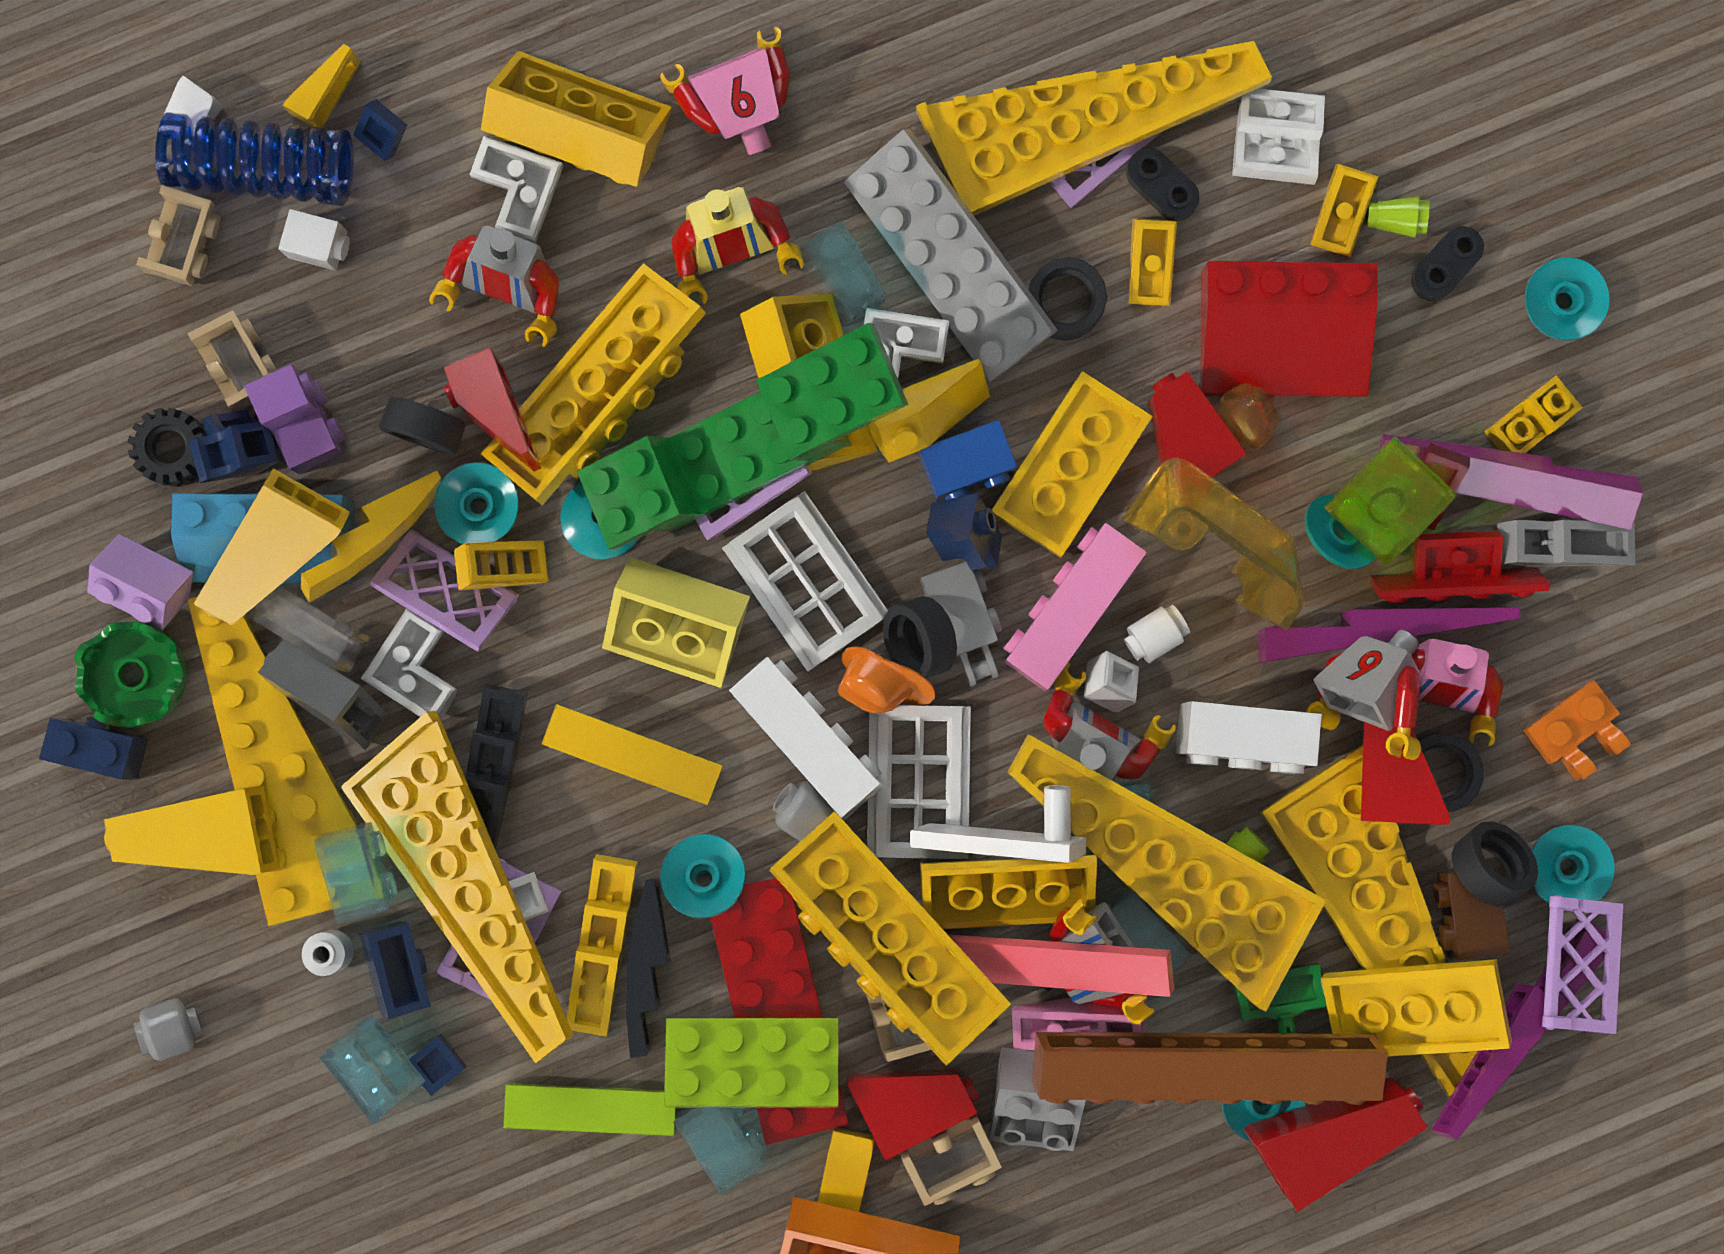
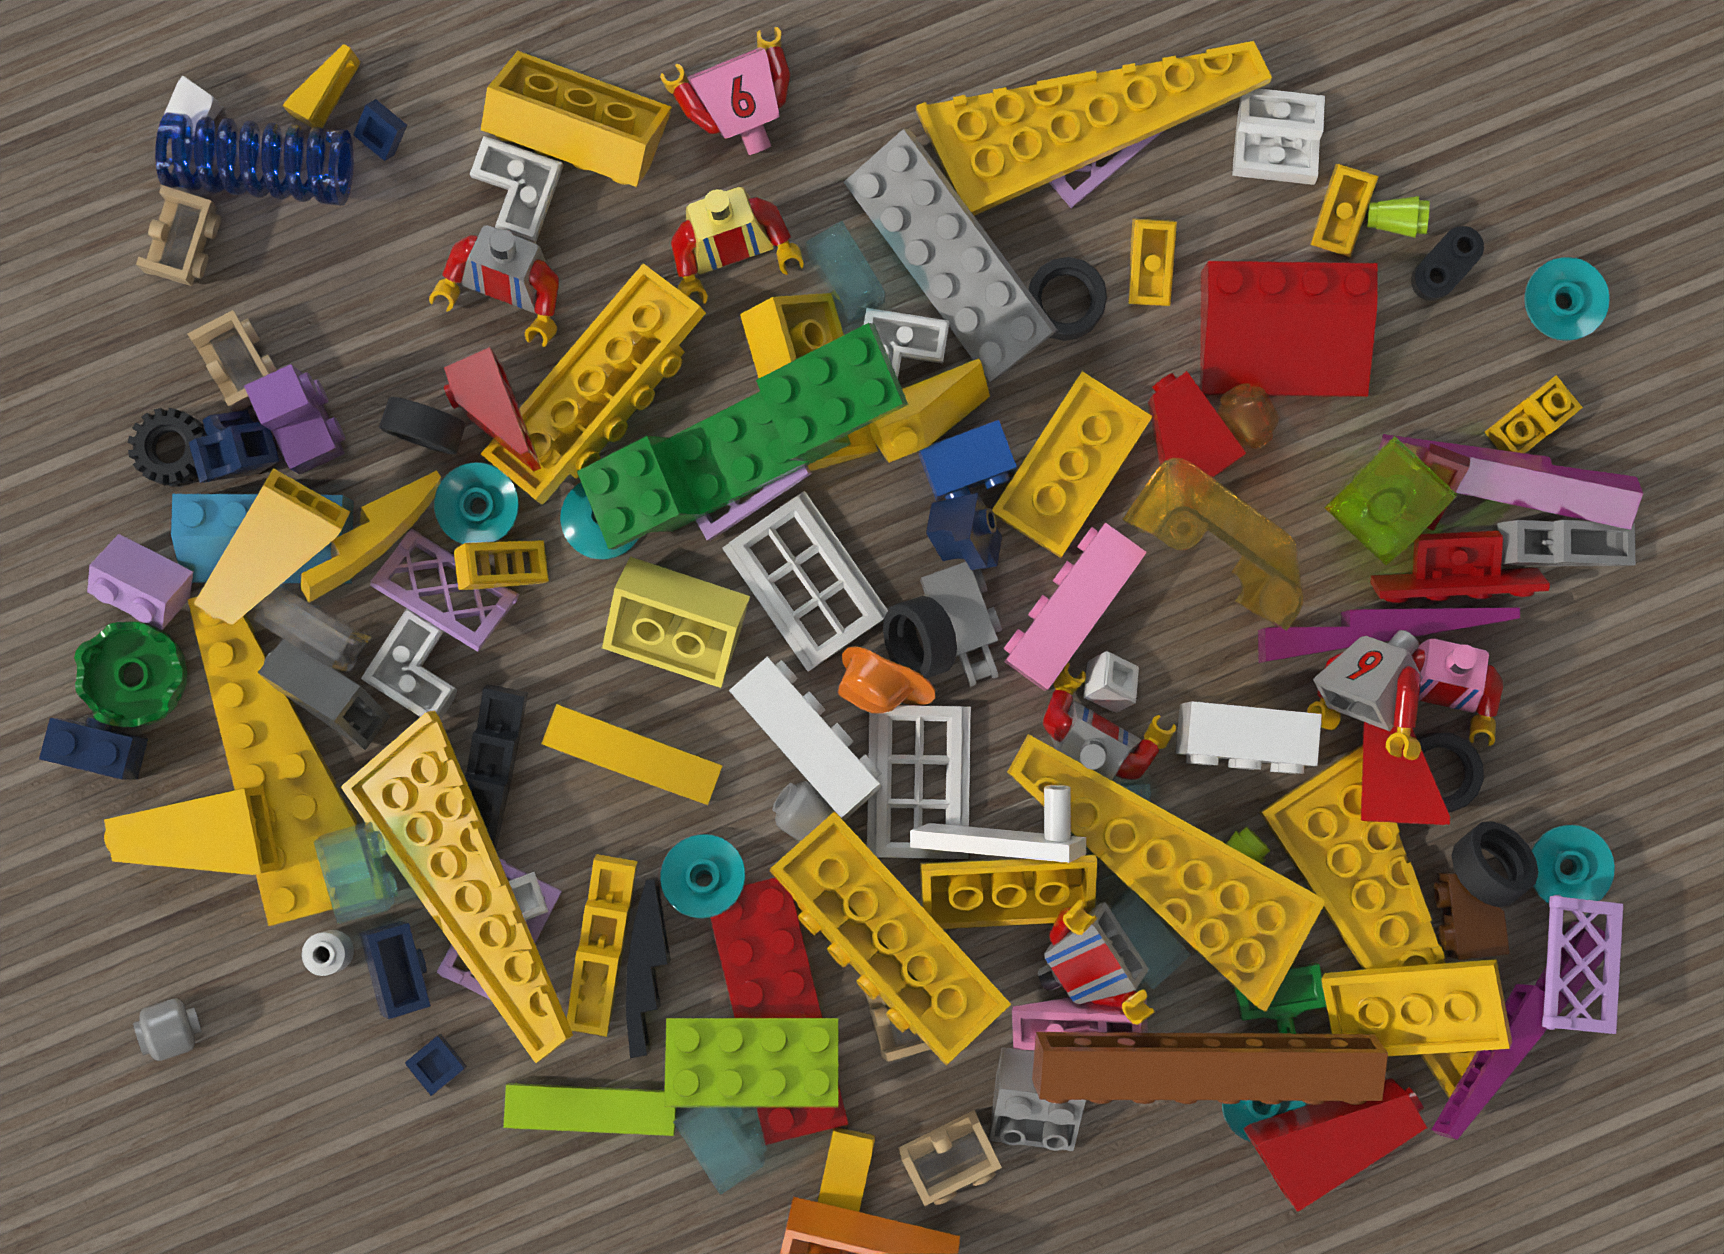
(314, 240): white brick -> none
(372, 1069): clear light blue brick -> none
(911, 1105): red slope -> none
(1071, 965): coral tile -> none
(1156, 633): white brick -> none
(1158, 187): black plate -> none
(1332, 538): teal dish -> none
(1573, 721): orange plate -> none

